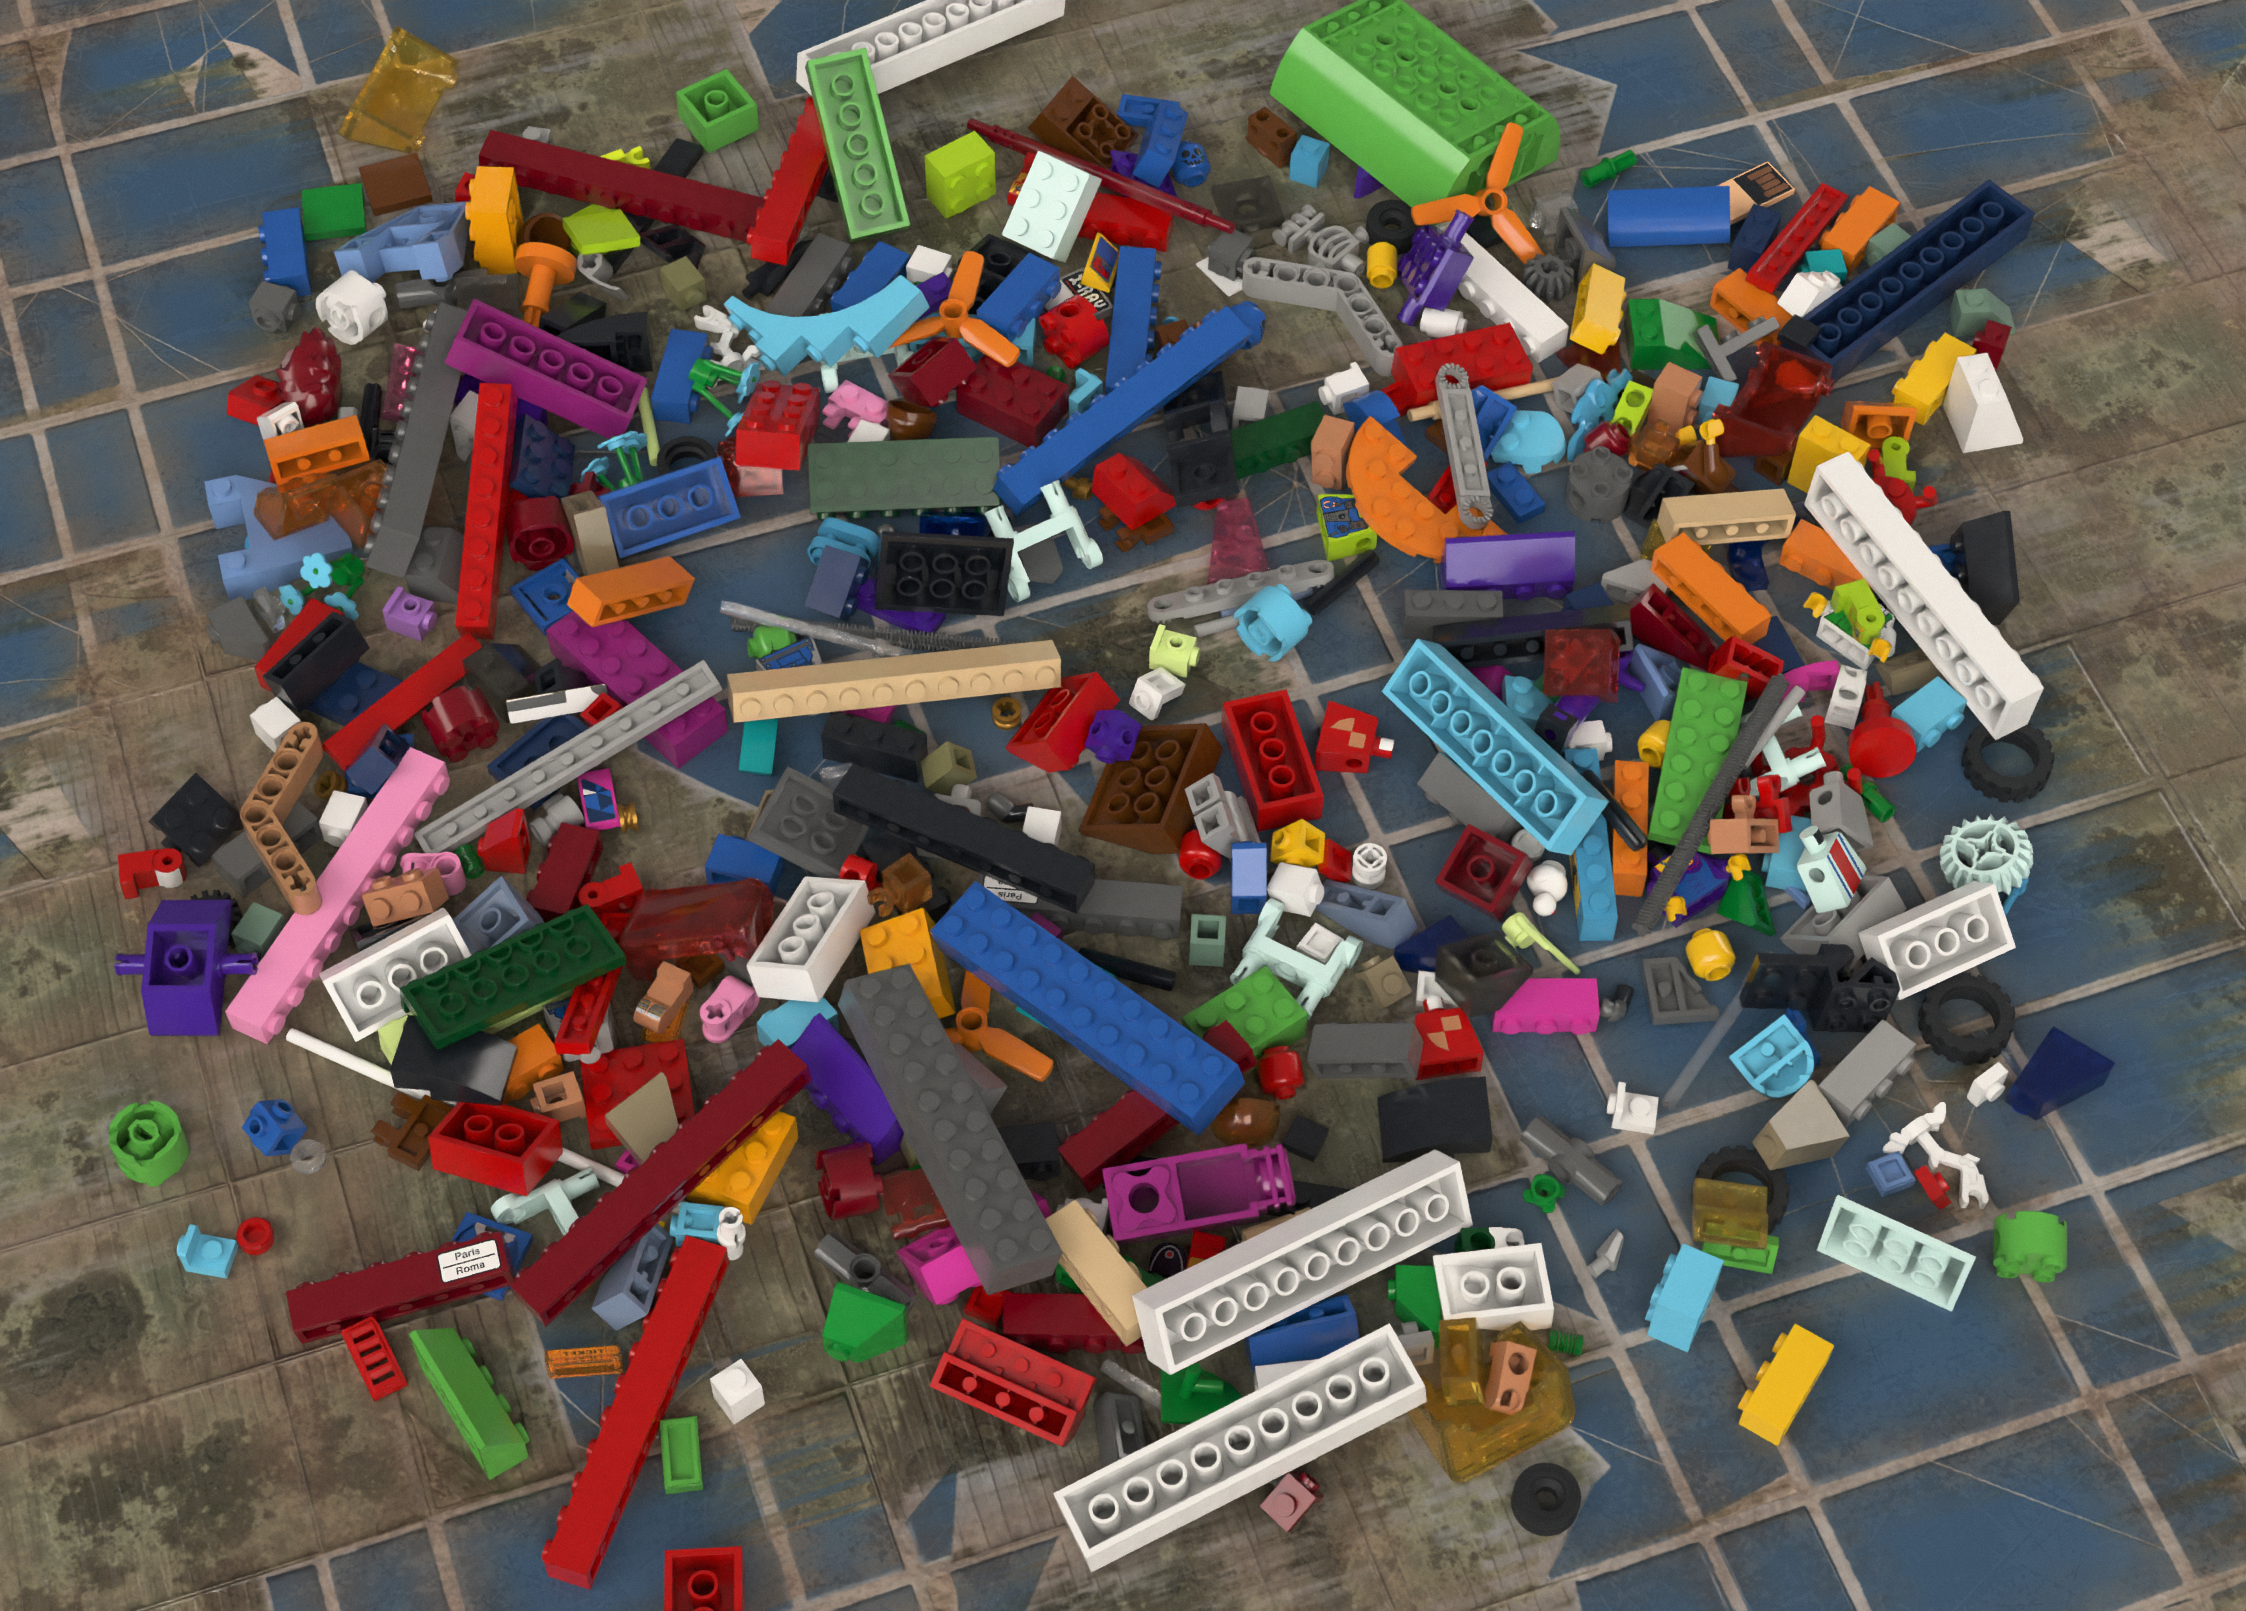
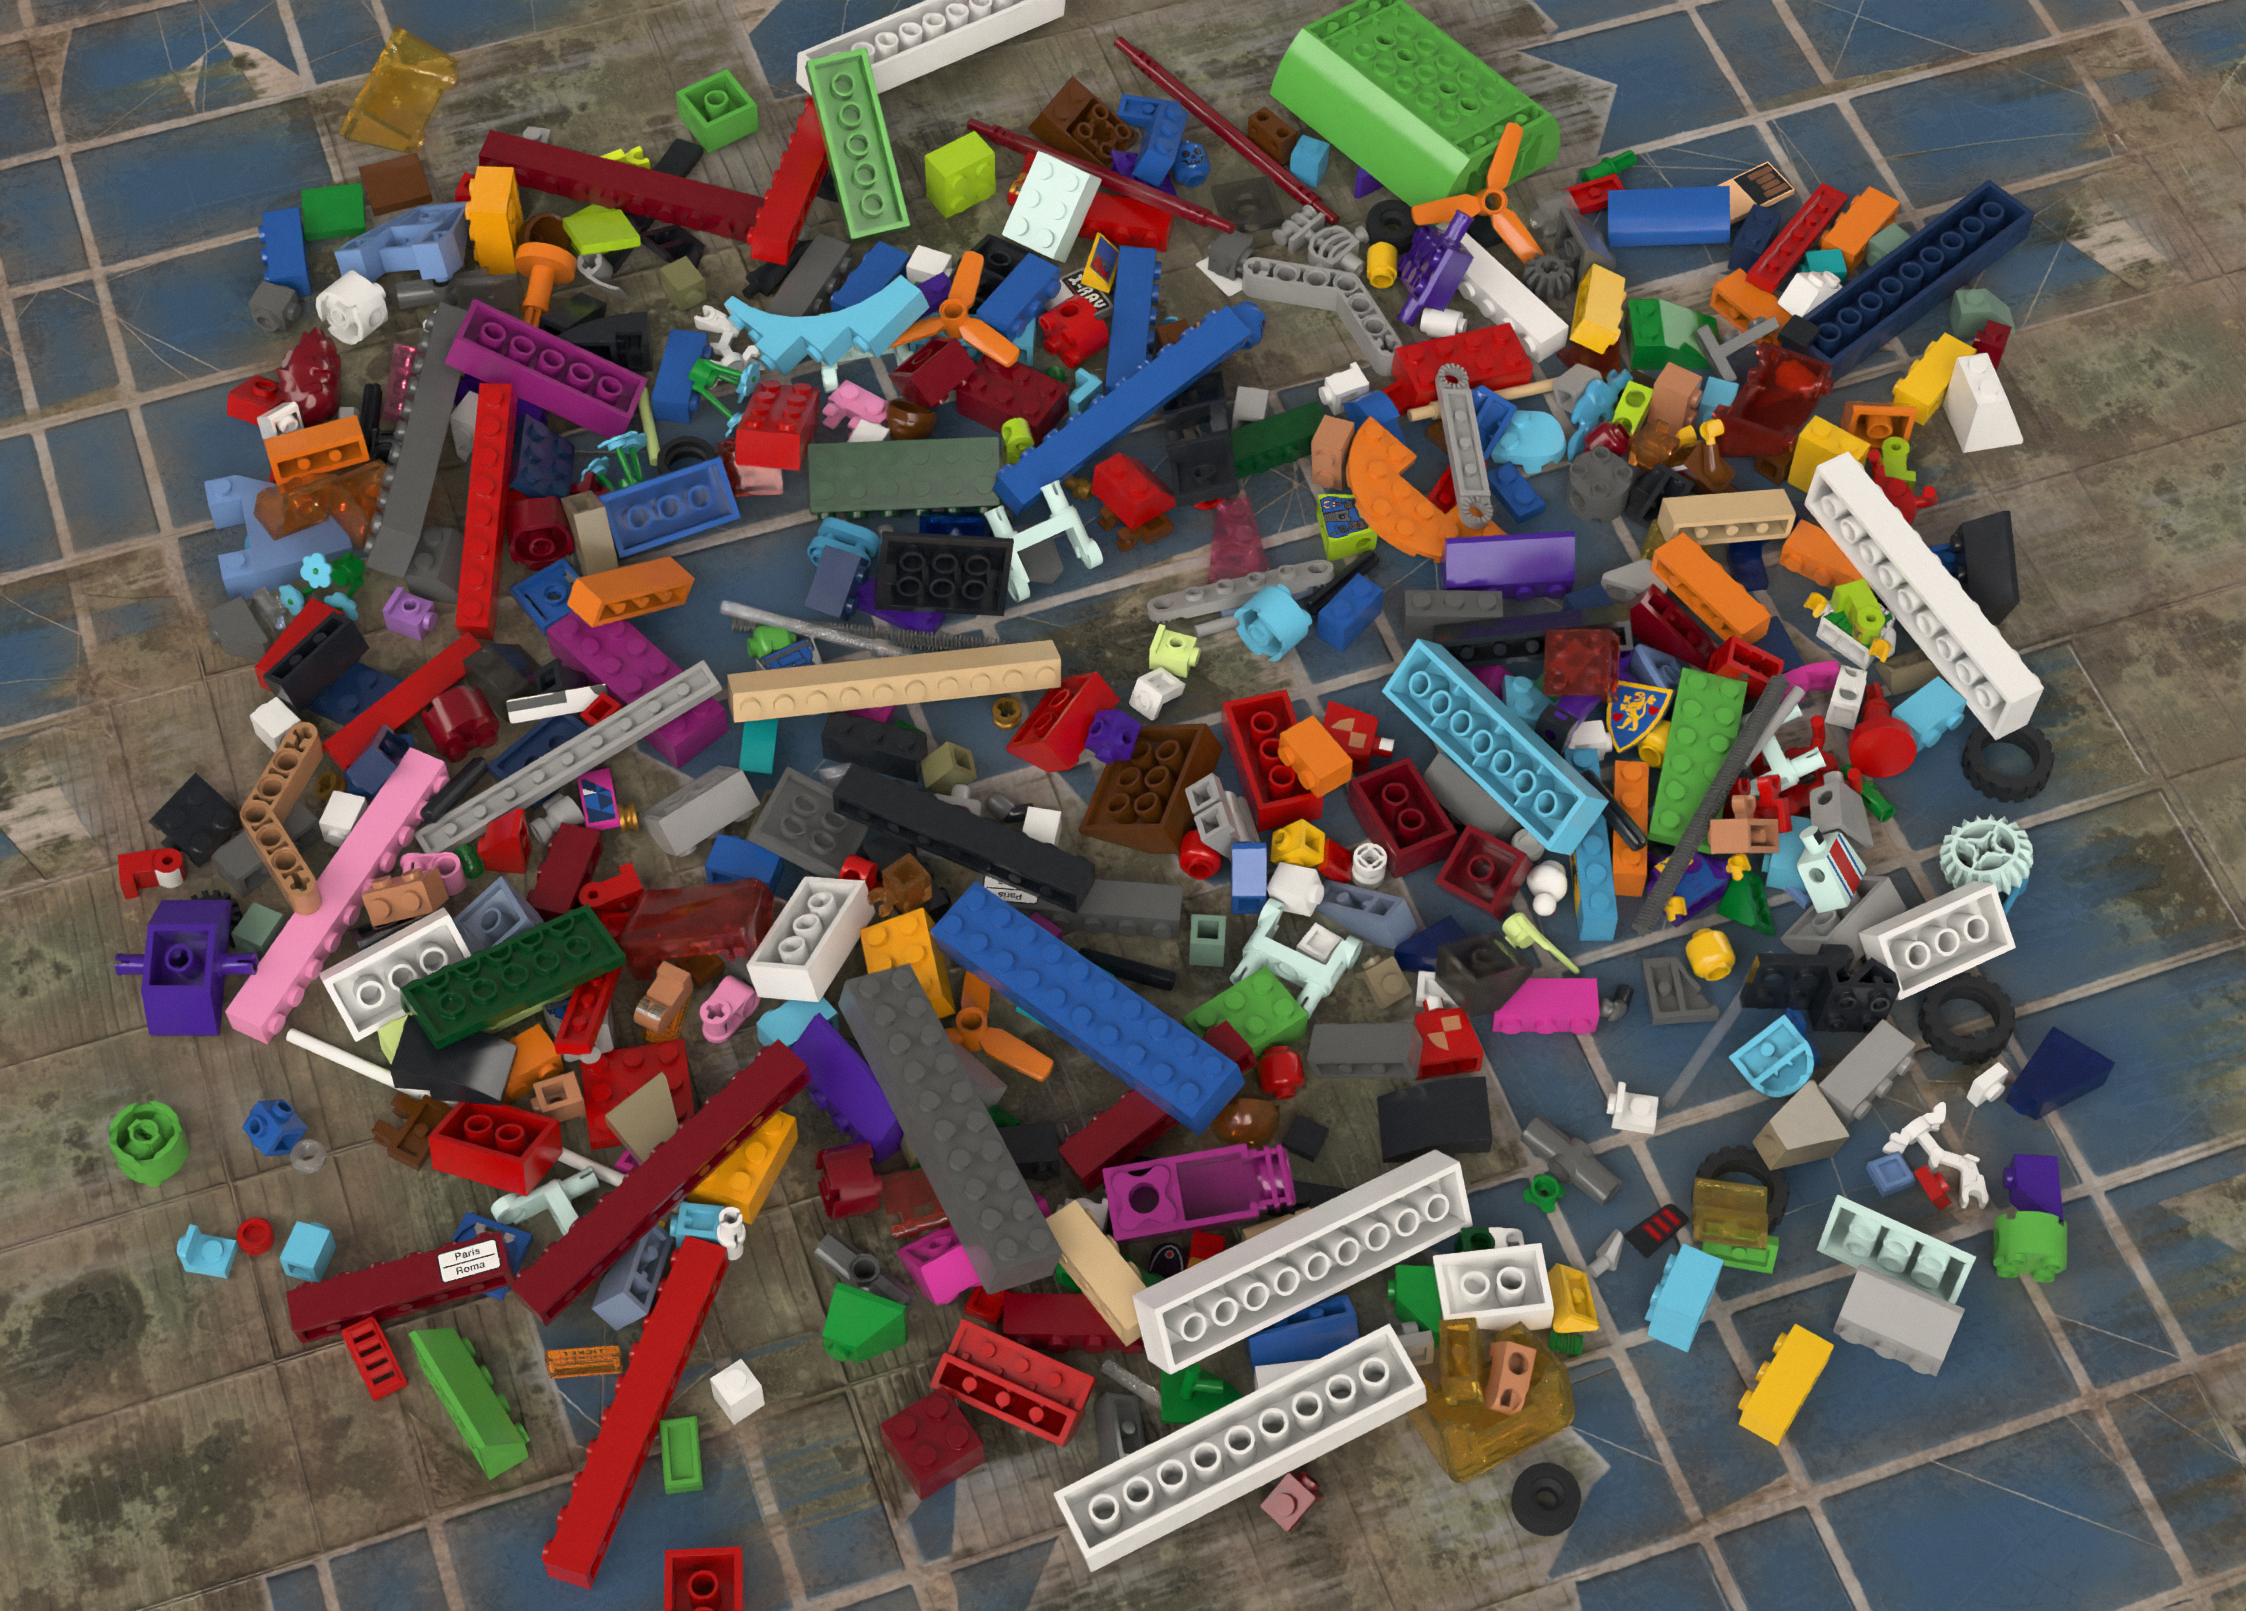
(308, 1251): none -> medium azure brick
(454, 790): none -> black axle
(700, 810): none -> light grey slope
(932, 1443): none -> dark red brick
(1014, 1122): none -> green piece
(1015, 439): none -> lime leg
(1225, 130): none -> dark red axle
(1315, 756): none -> orange brick
(1350, 612): none -> blue brick
(1402, 817): none -> dark red brick
(1571, 1300): none -> yellow slope
(1593, 195): none -> red plate
(1636, 713): none -> shield
(1656, 1229): none -> black sticker
(1898, 1321): none -> light grey slope
(2034, 1184): none -> dark purple slope

